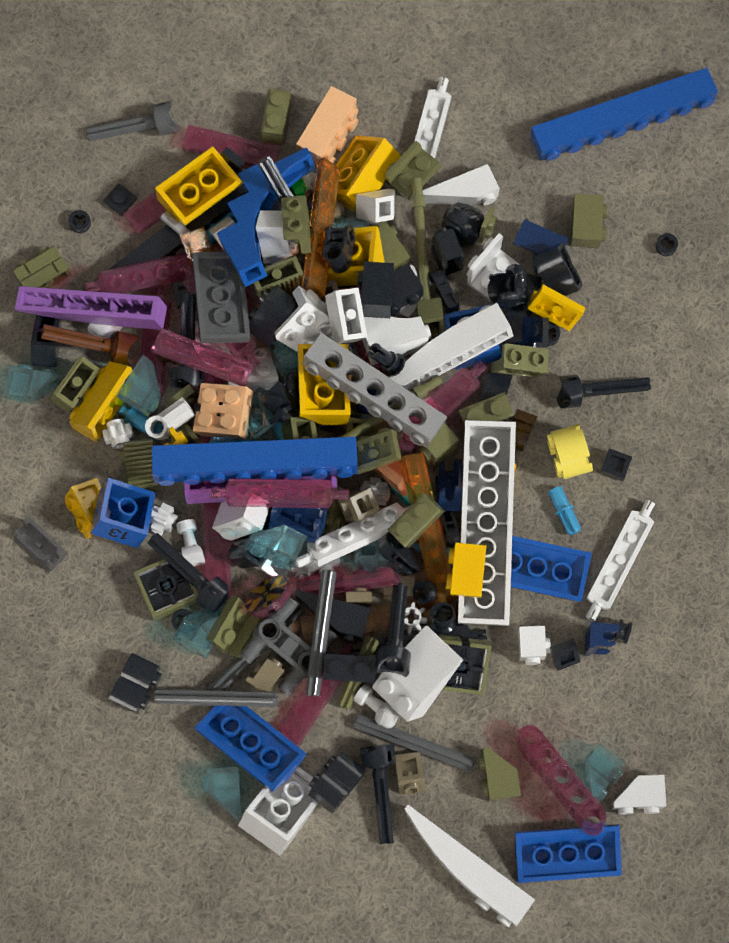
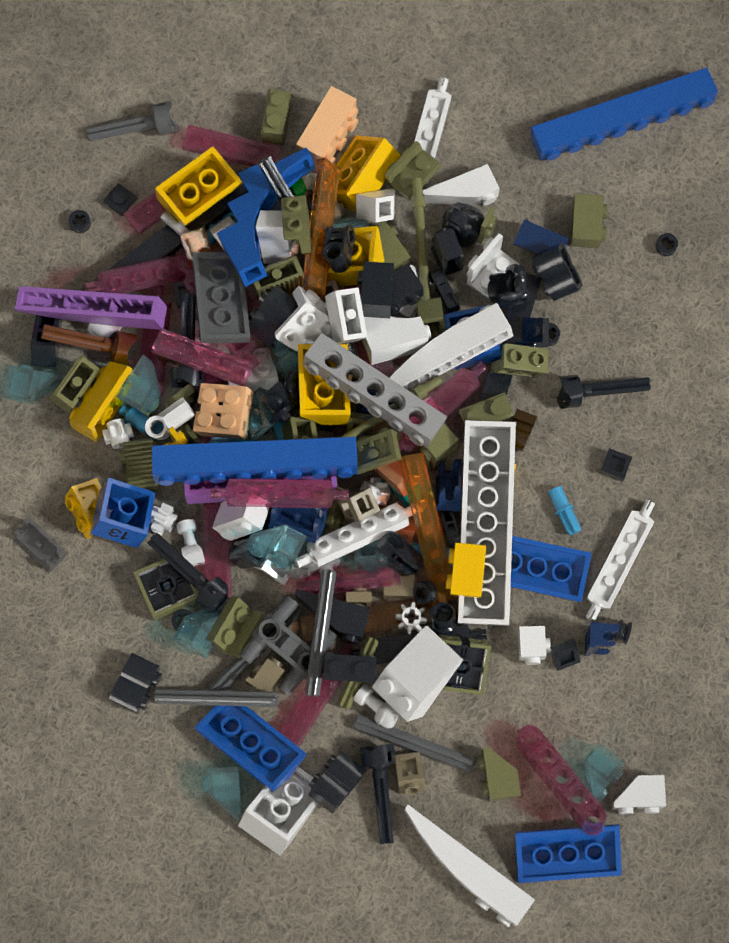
(42, 270): olive brick -> none
(232, 159): black tile -> none
(268, 595): tile -> none
(389, 361): black pin -> none
(393, 656): black piece -> none
(416, 520): olive brick -> none
(556, 307): yellow bracket -> none
(570, 451): light yellow brick -> none

